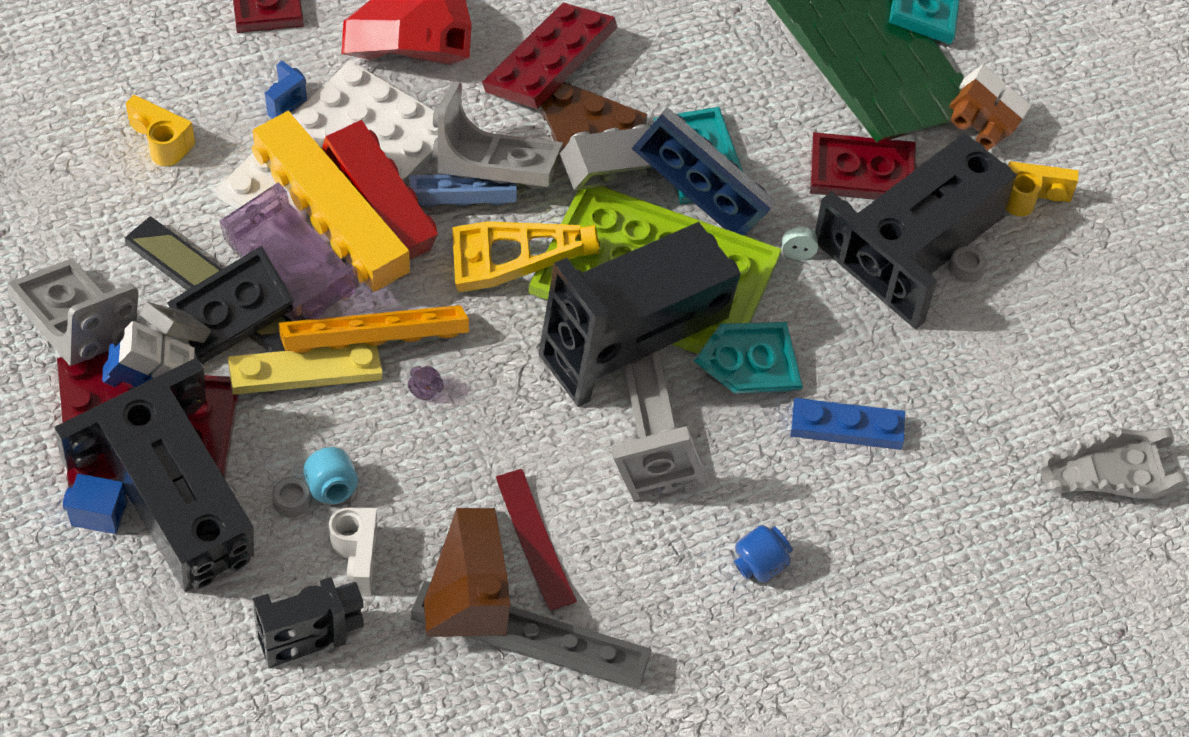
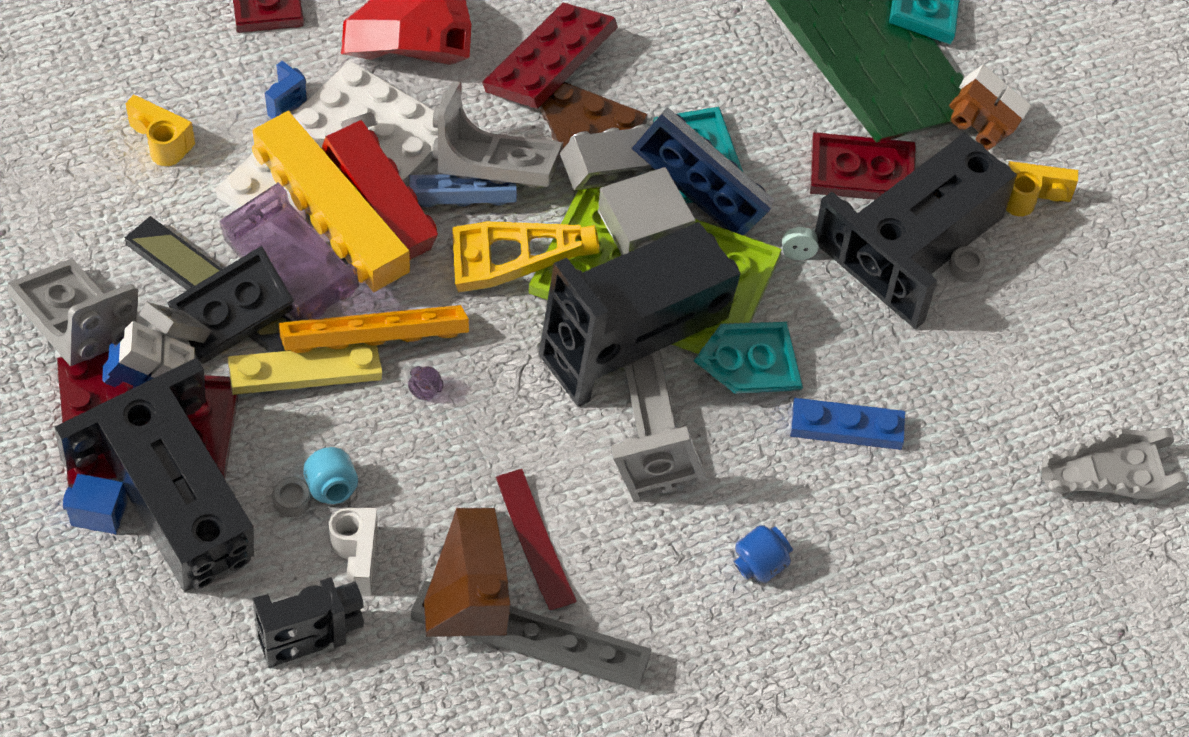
(368, 119): none -> light grey tile
(643, 209): none -> light grey piece

